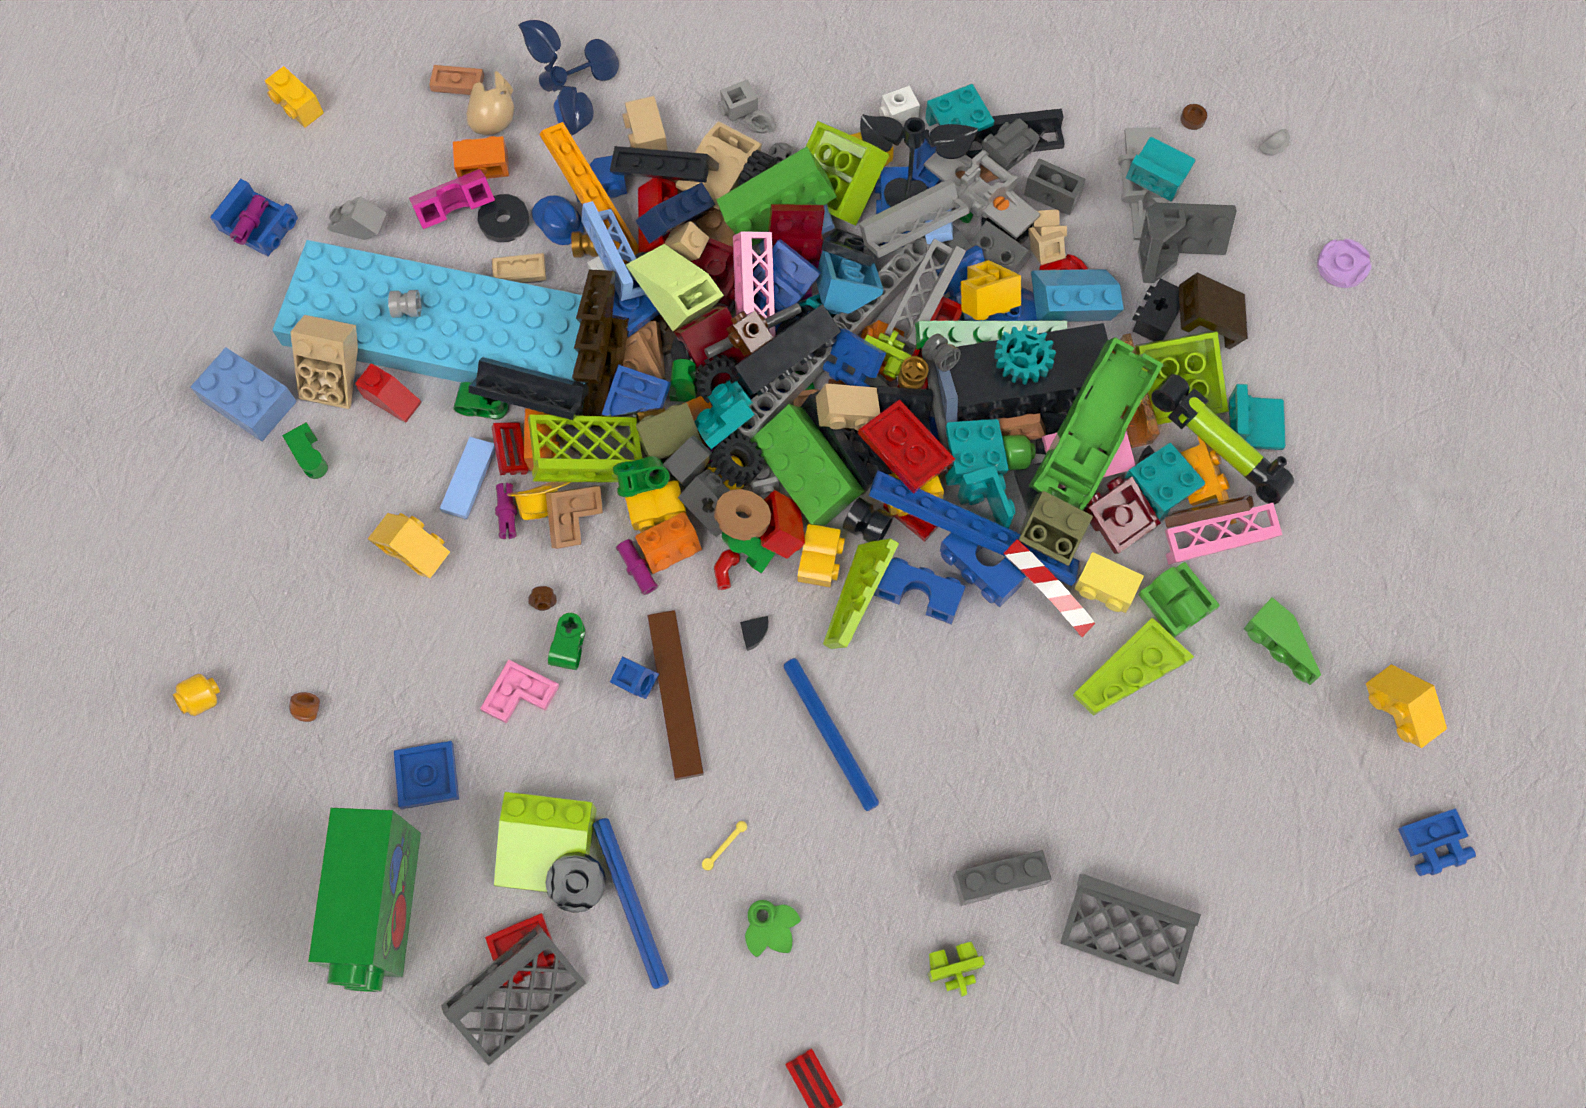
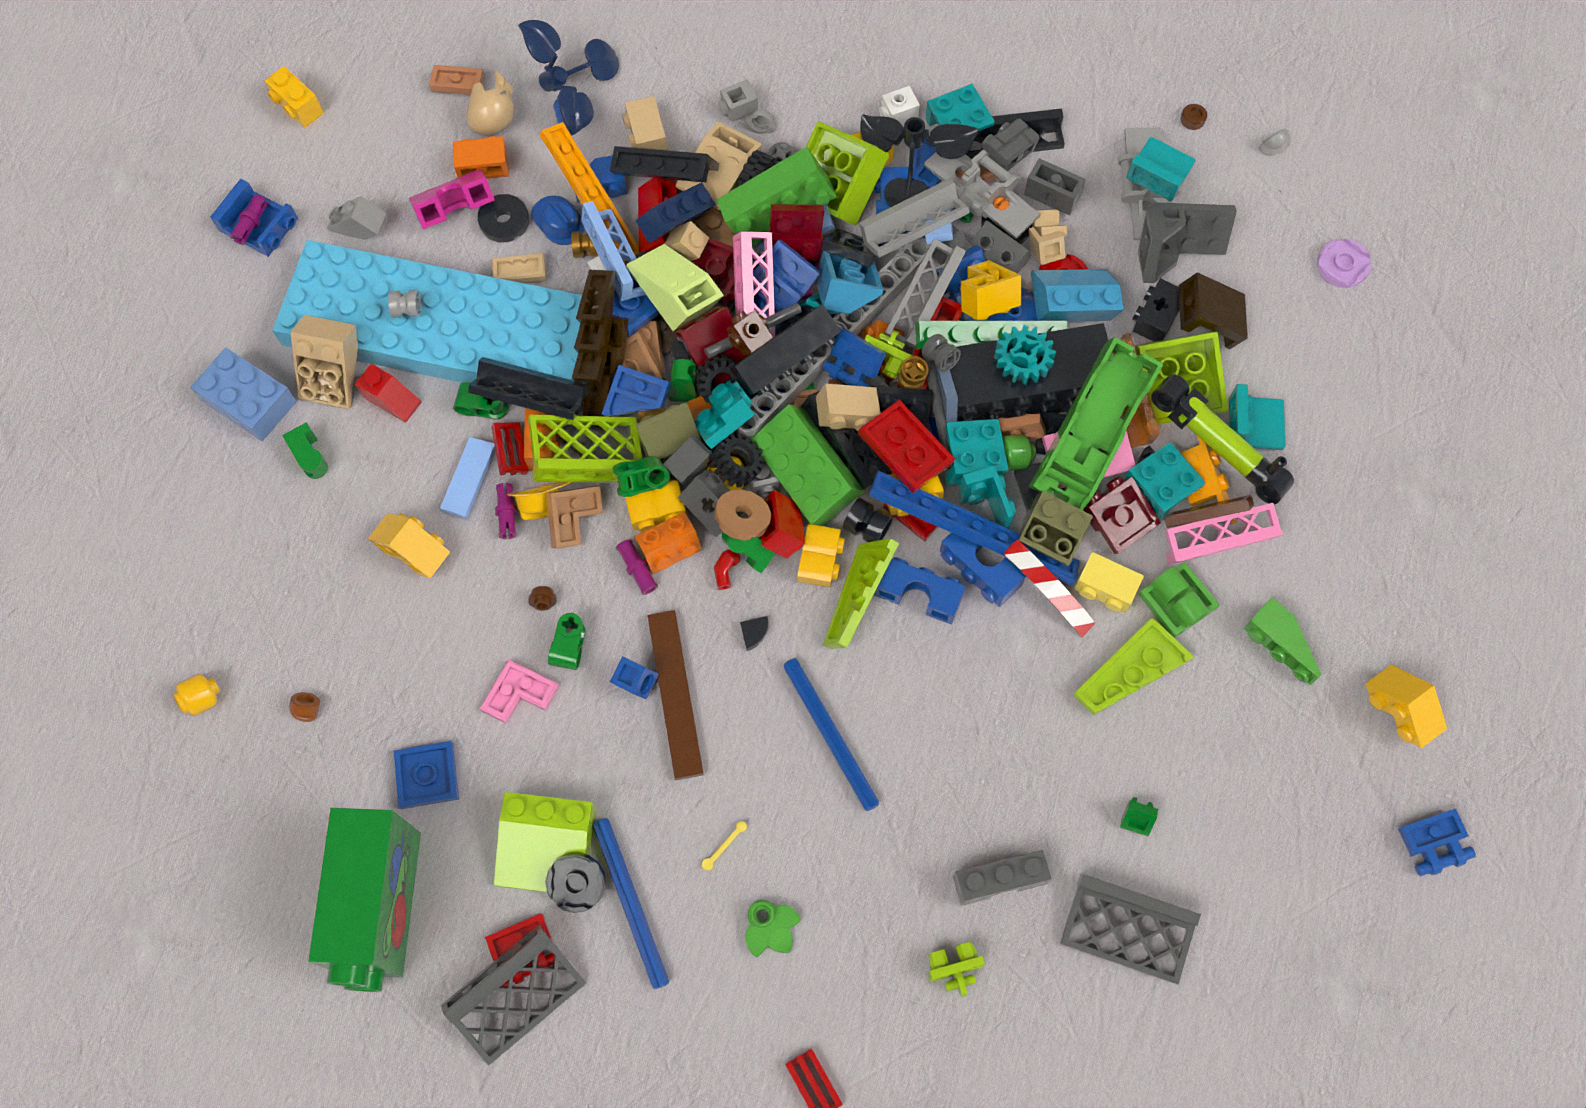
(1139, 817): none -> green tile

